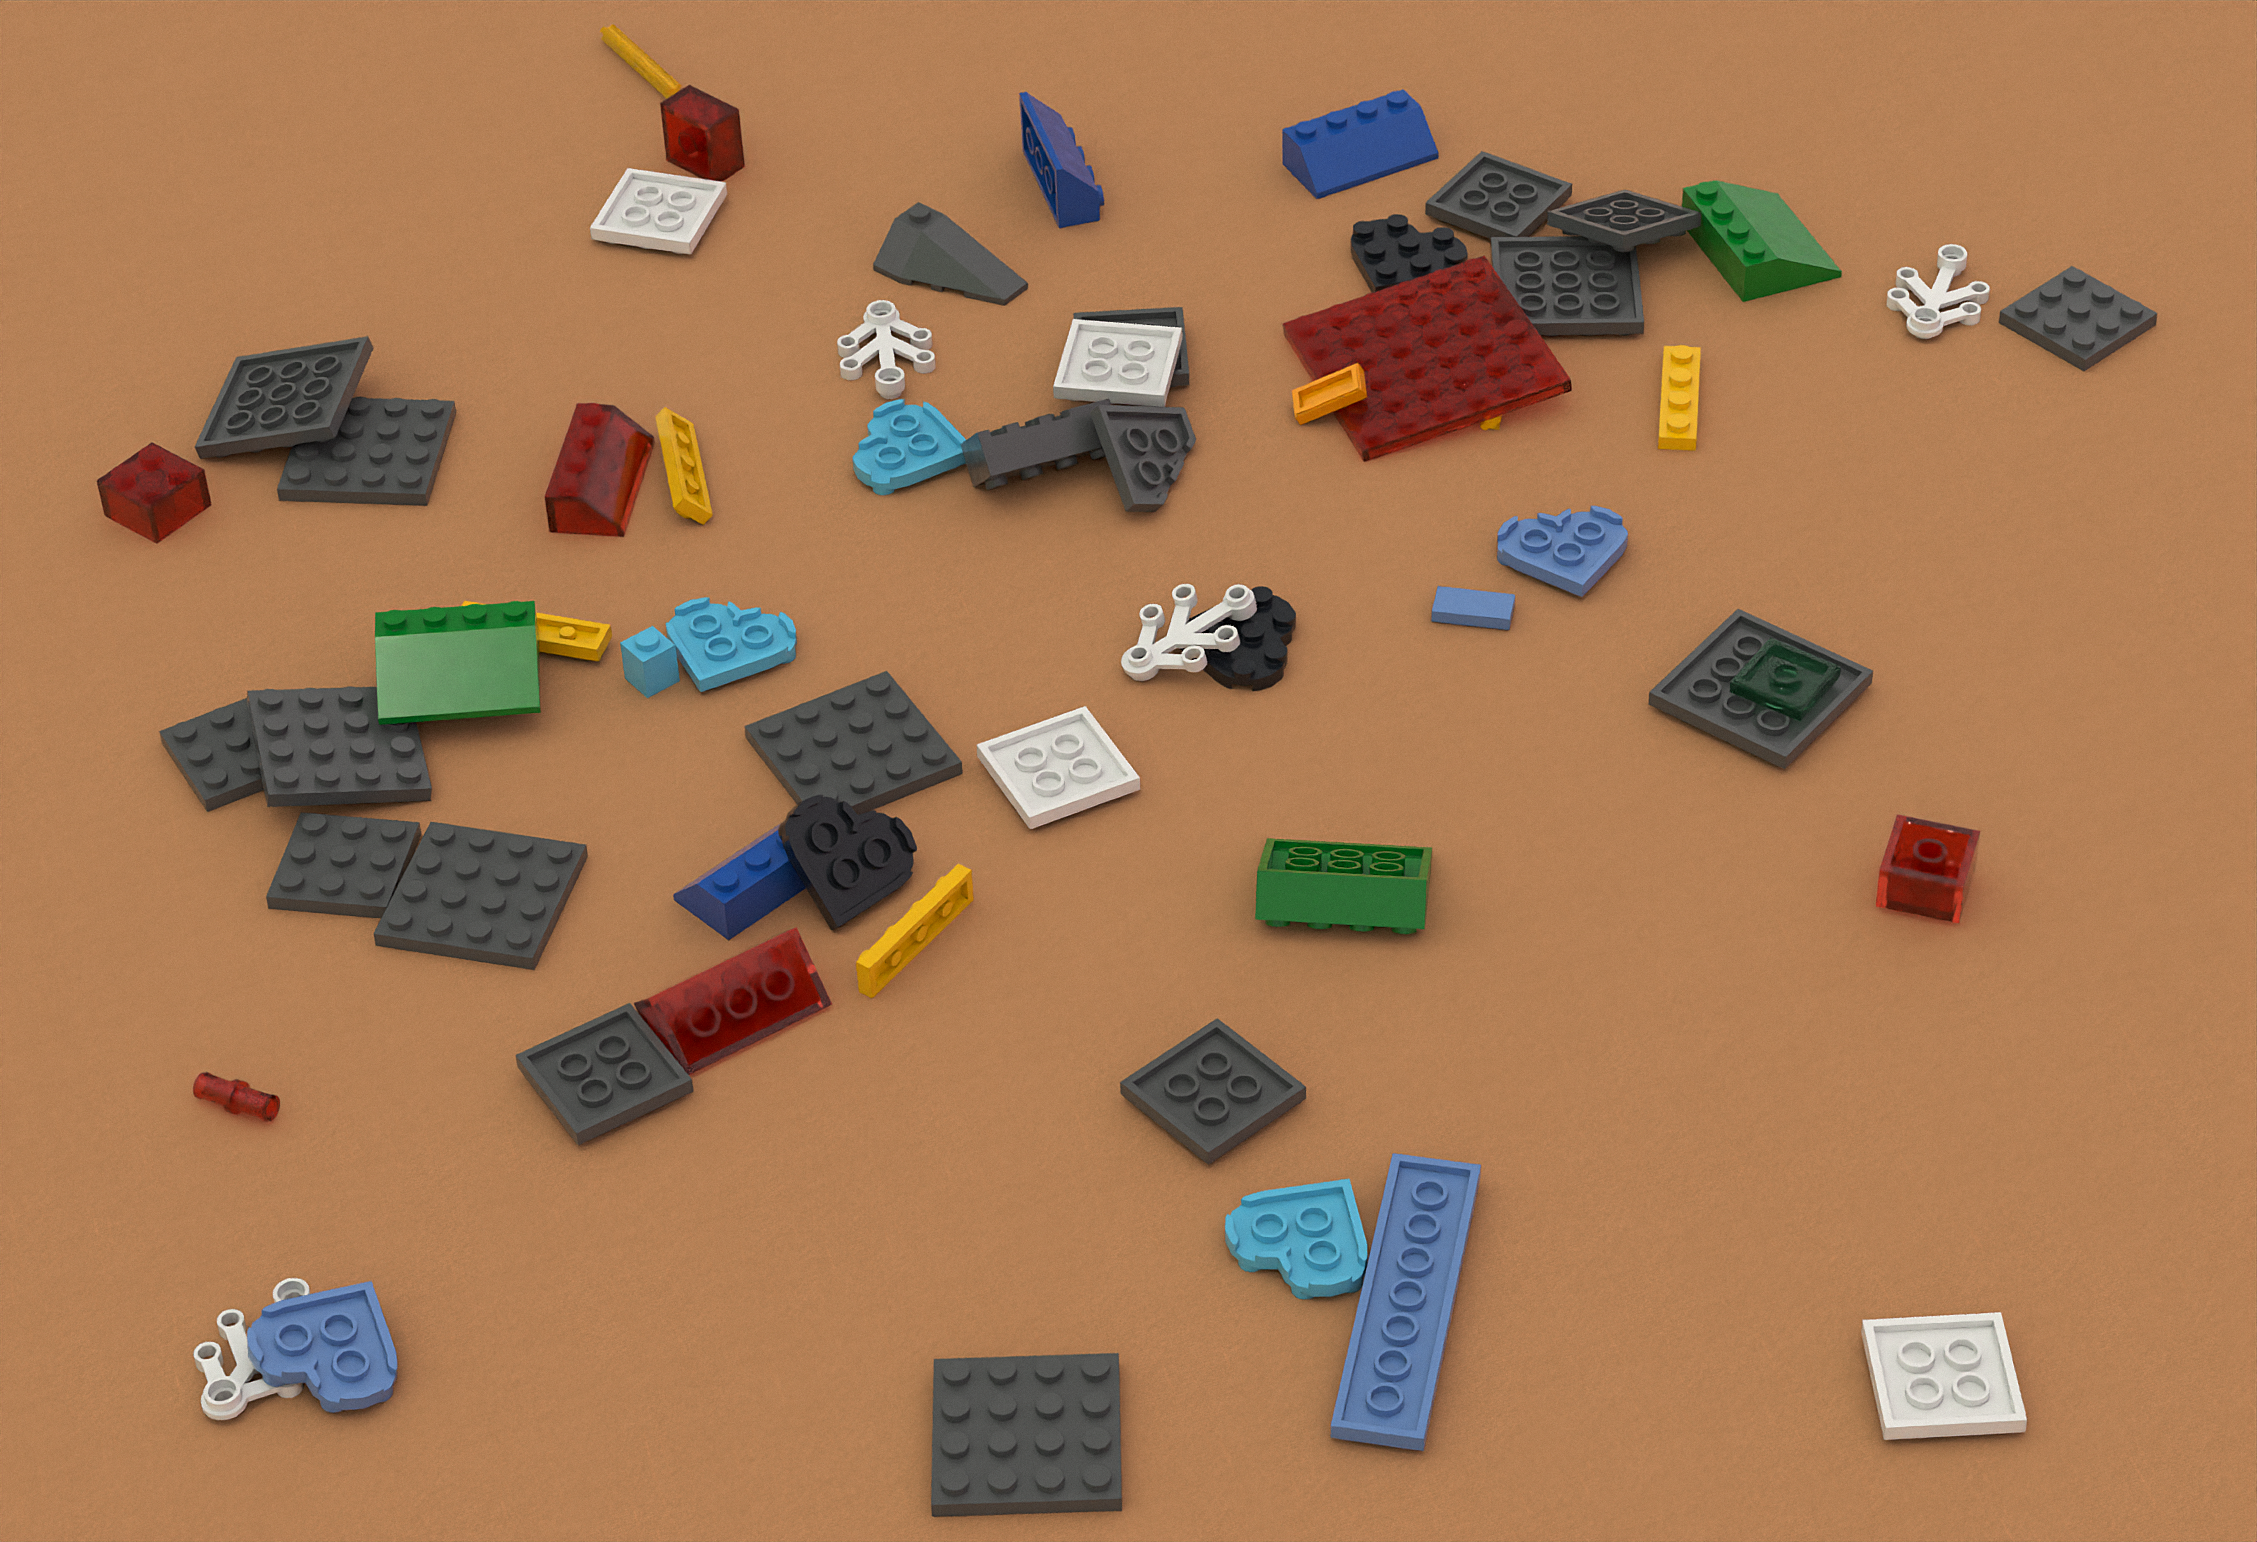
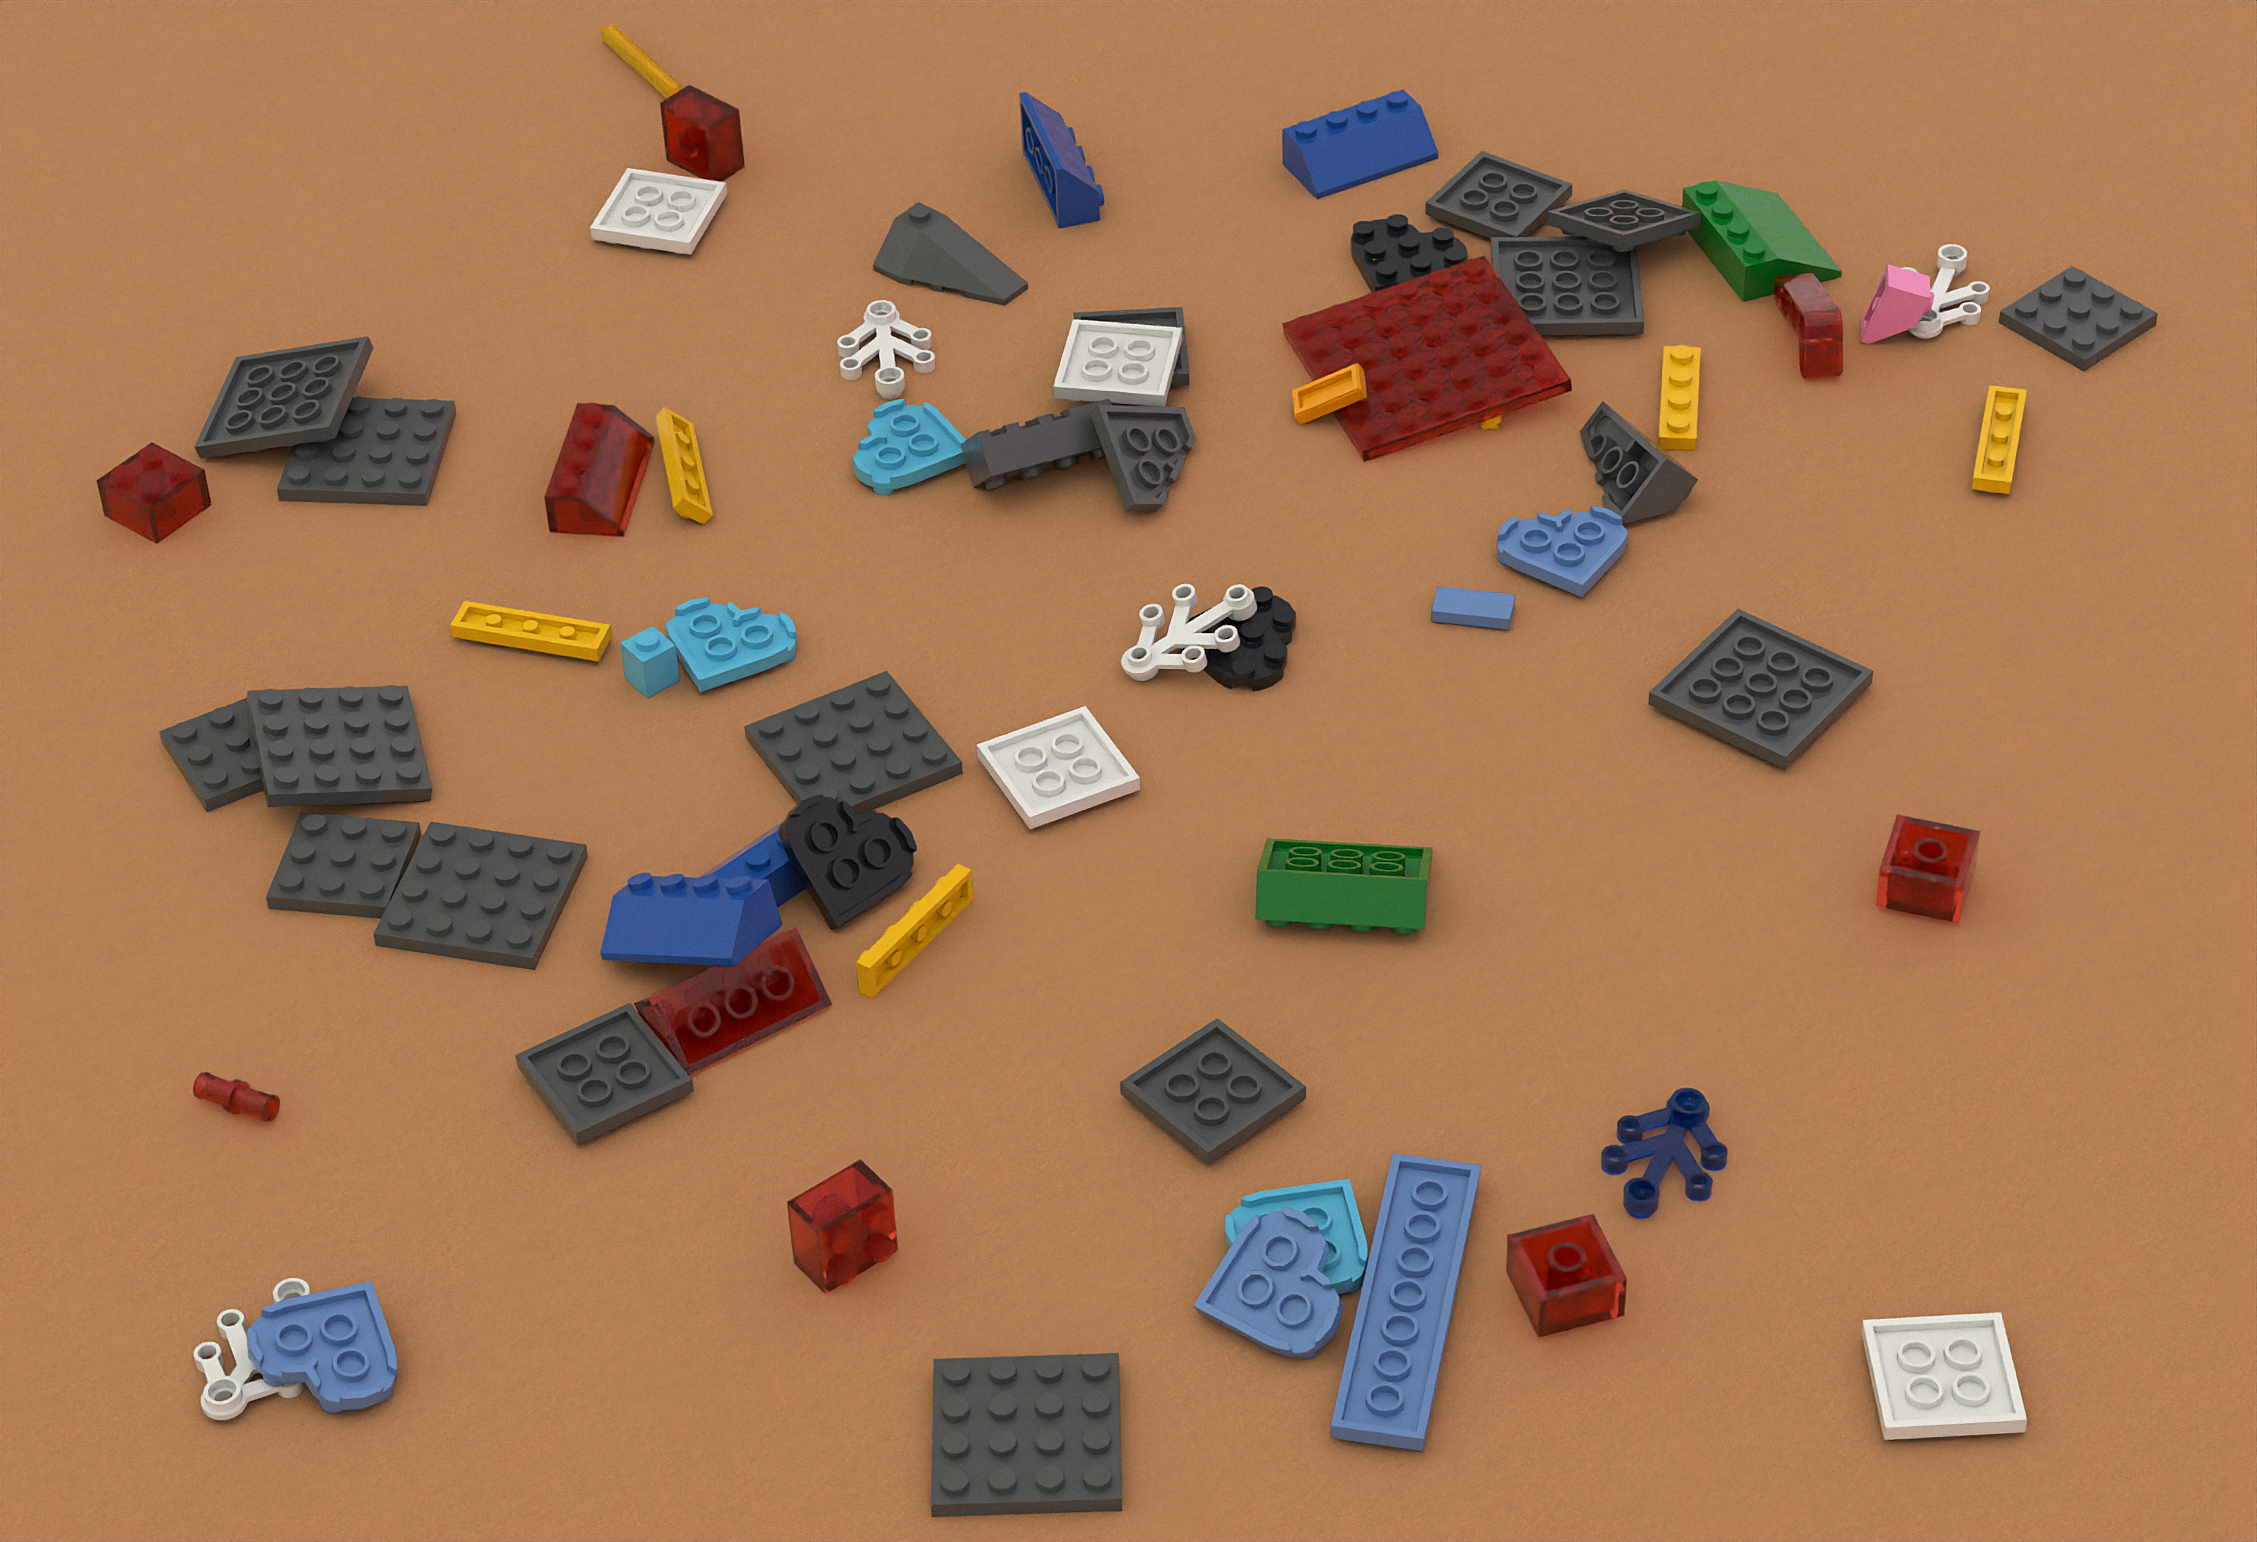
(457, 662): green slope -> none
(689, 919): none -> blue slope
(842, 1226): none -> clear red brick
(1275, 1286): none -> medium blue plate
(1566, 1275): none -> clear red brick
(1632, 469): none -> dark grey wedge
(1683, 1112): none -> clear blue plant
(1785, 679): clear green tile -> none
(1814, 320): none -> clear red beam
(1896, 304): none -> bright pink slope
(1999, 439): none -> yellow plate

